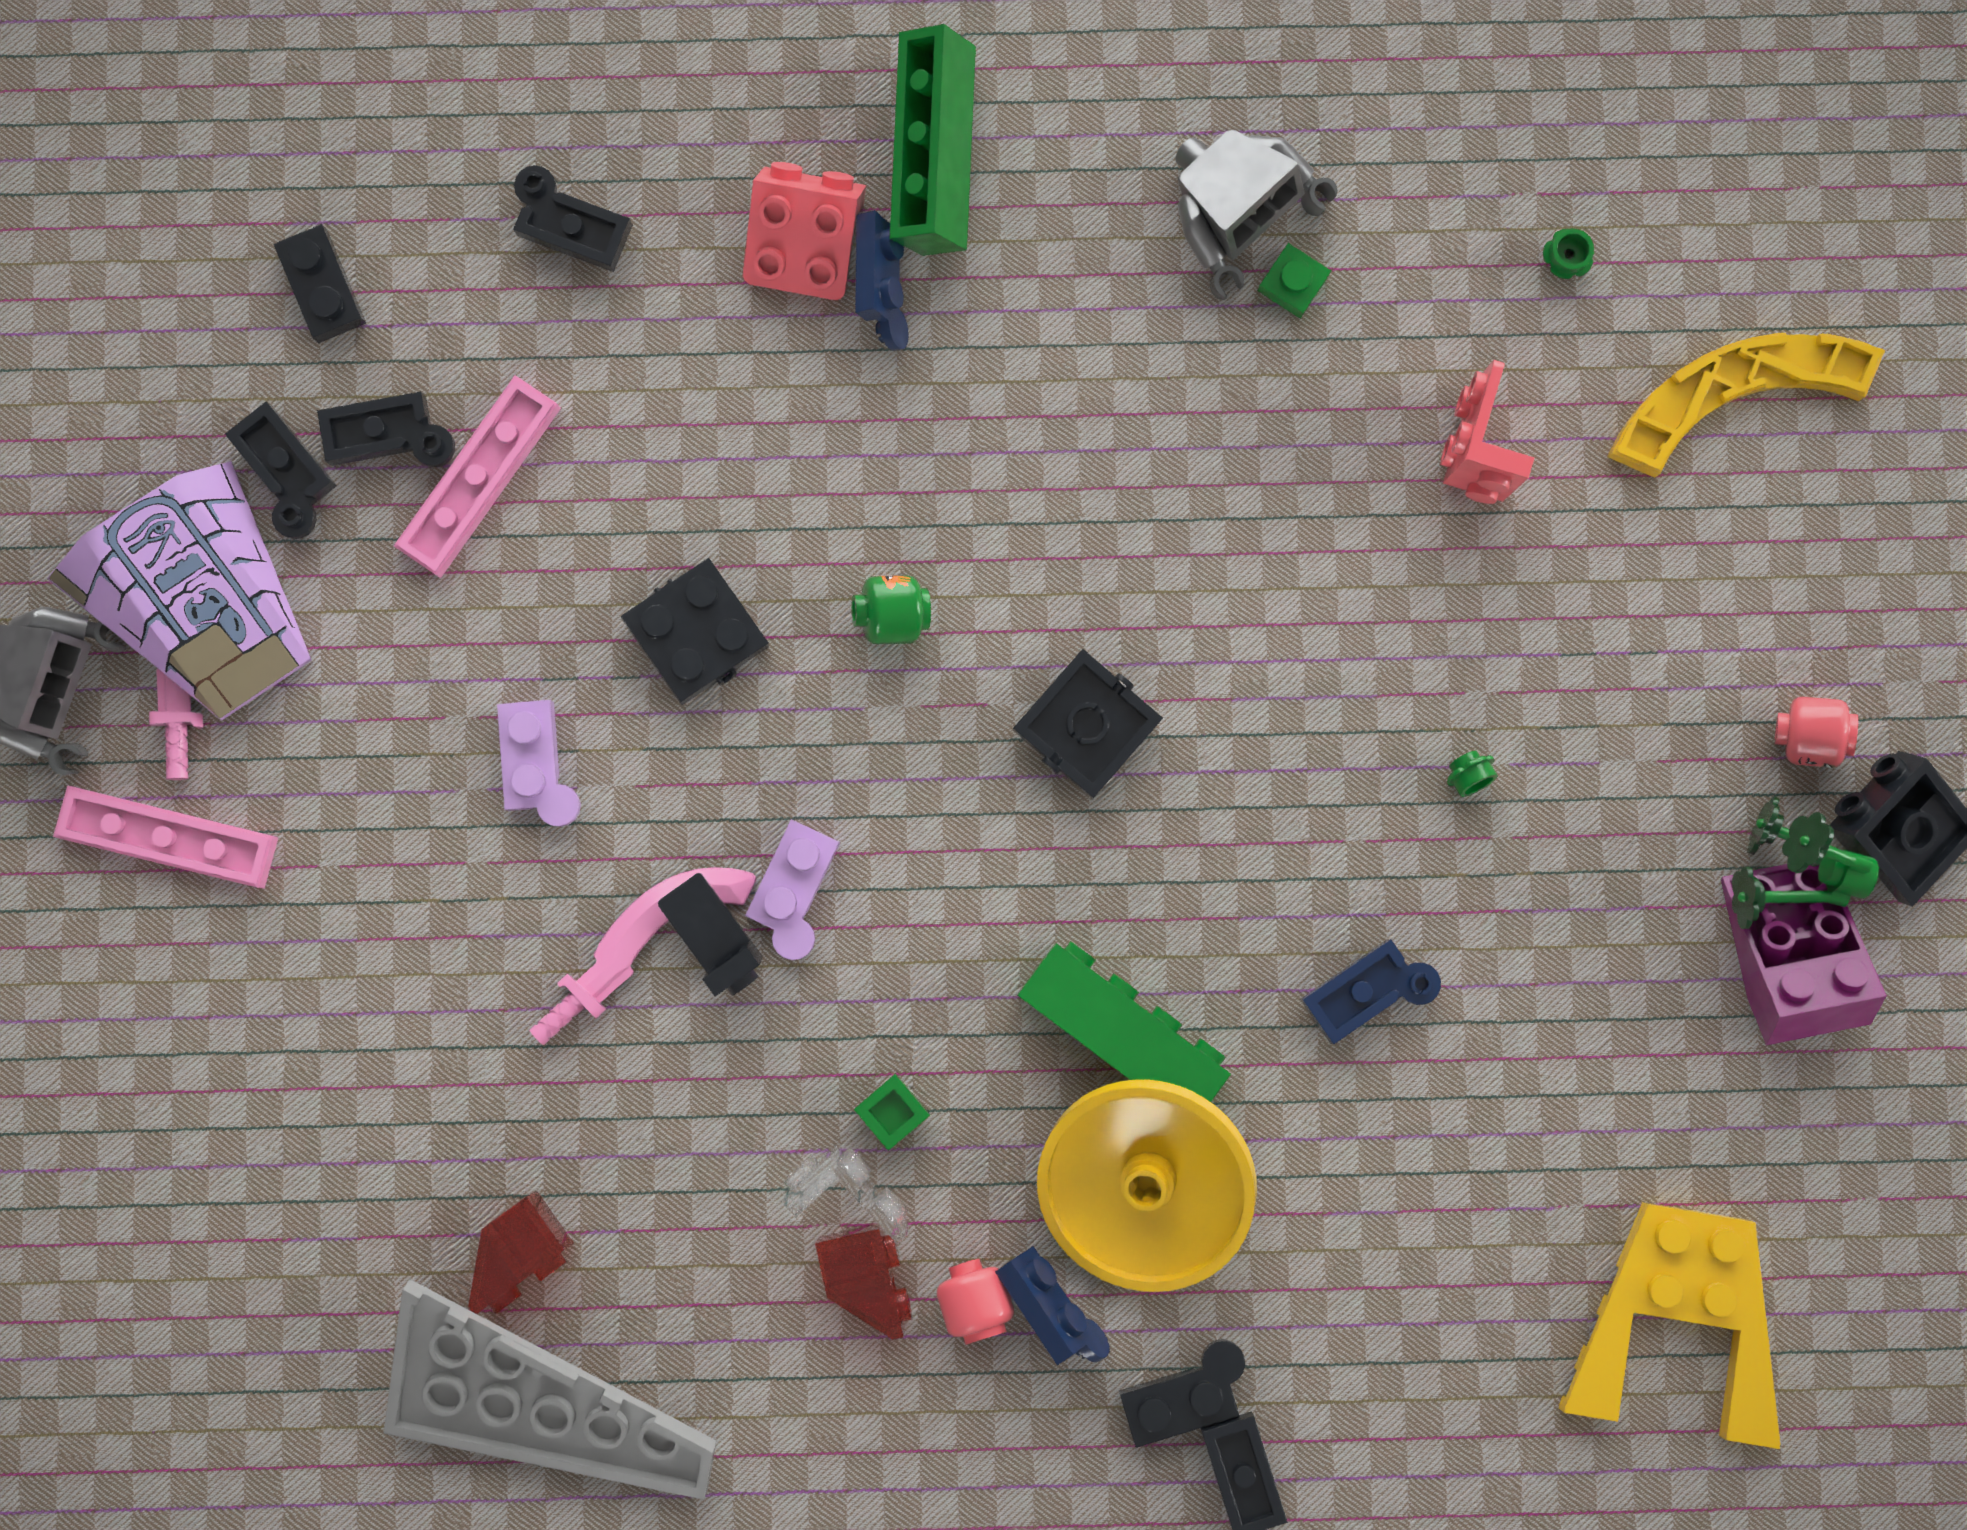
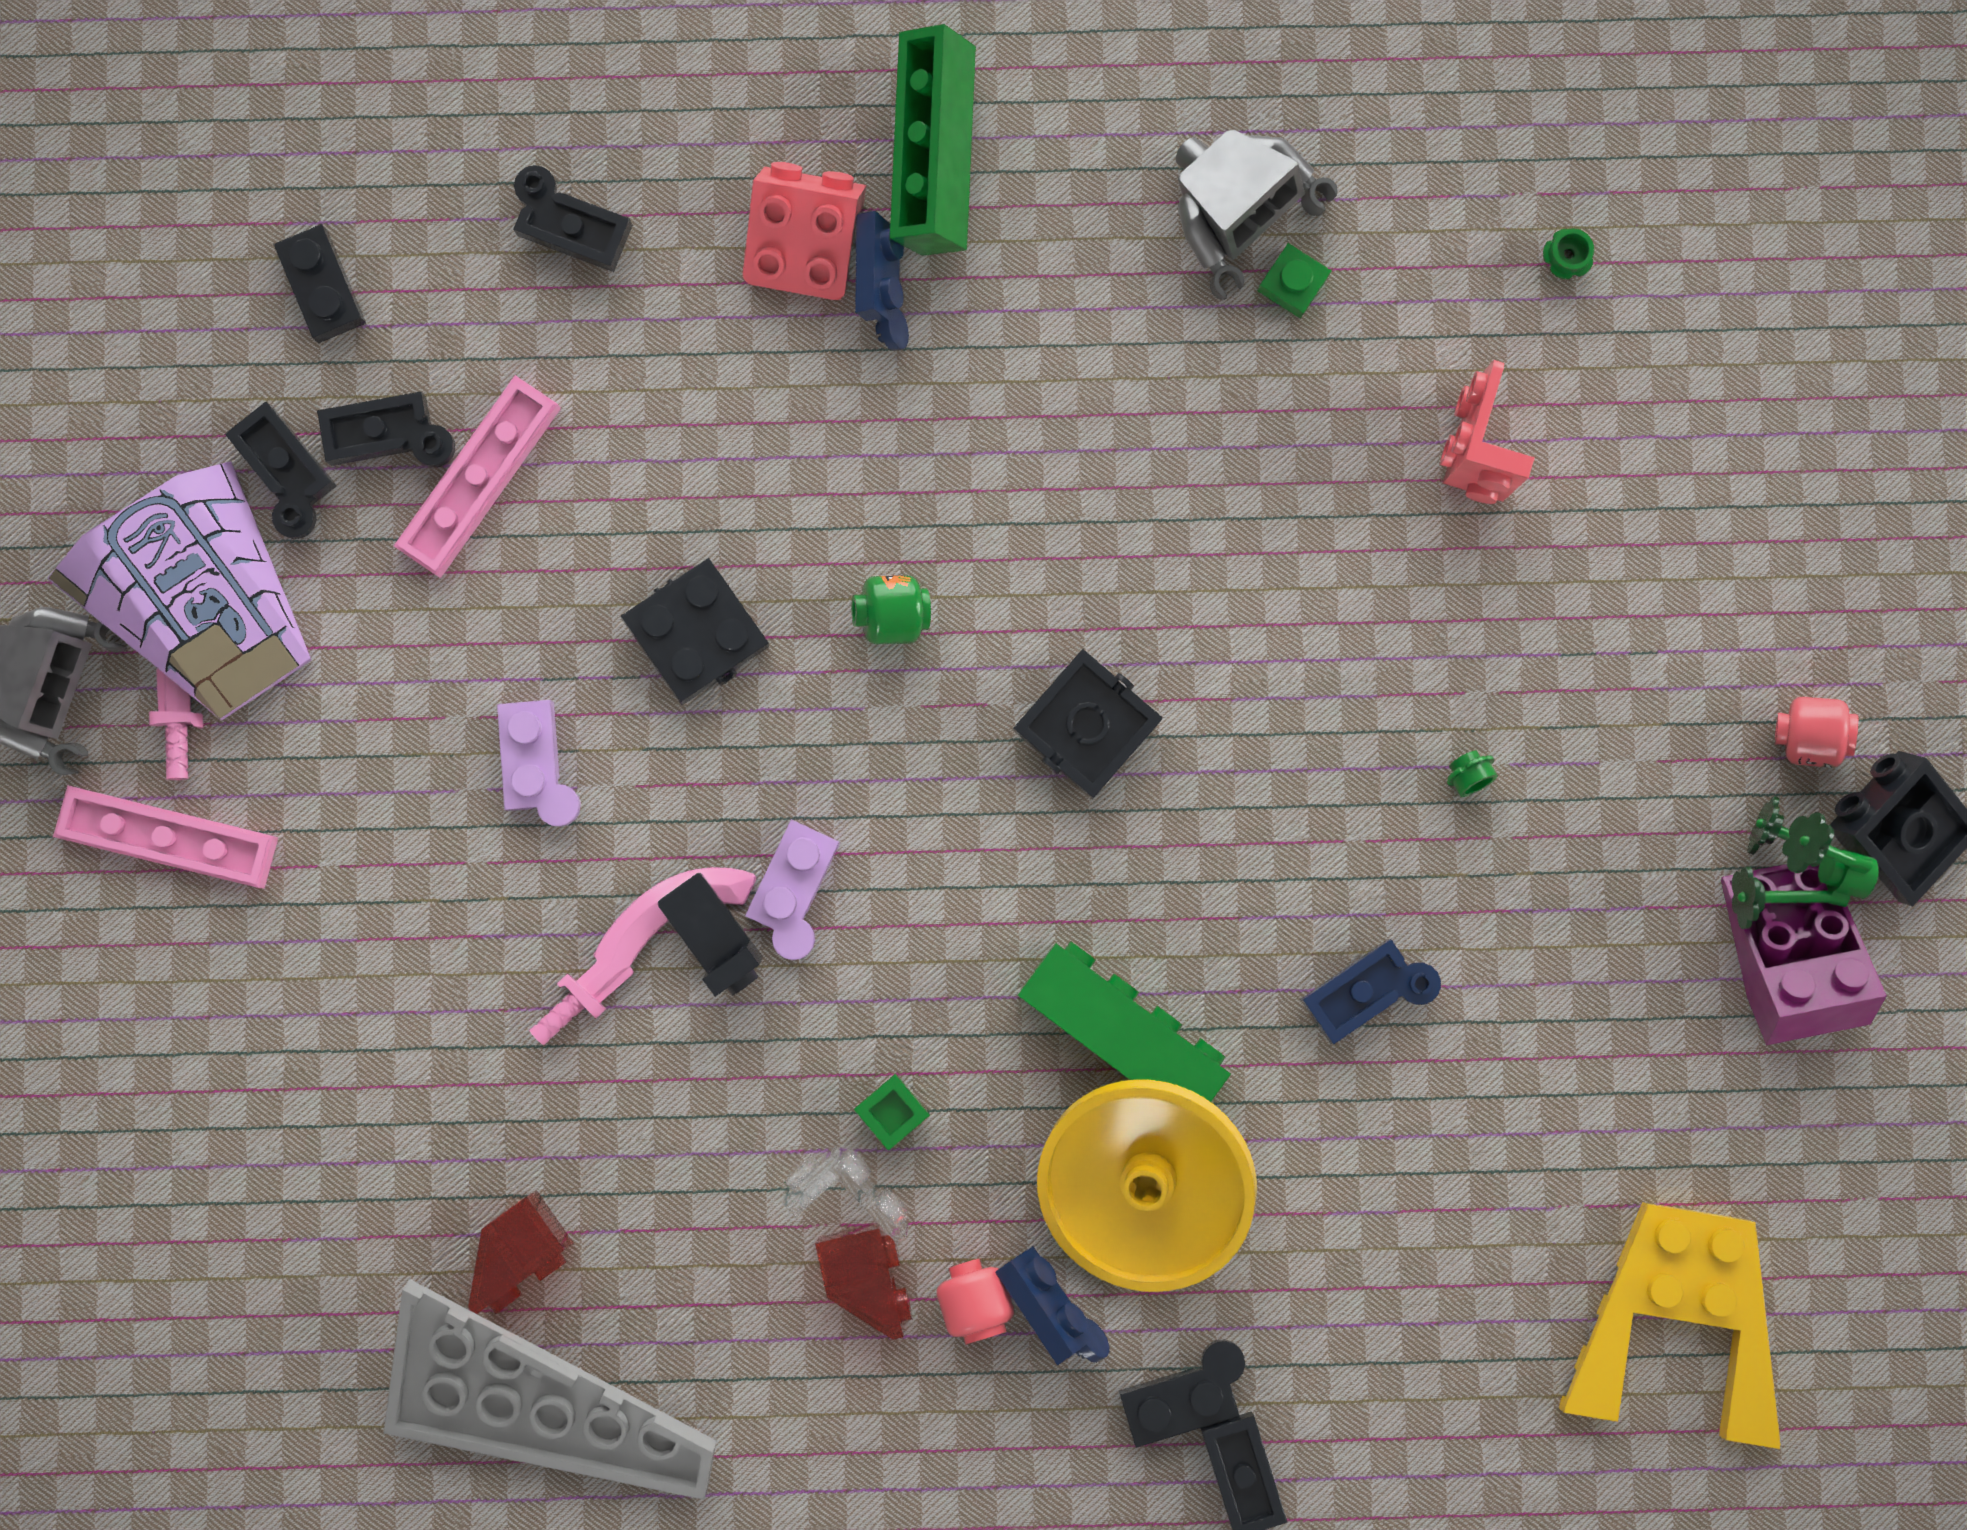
(1736, 371): yellow tile -> none

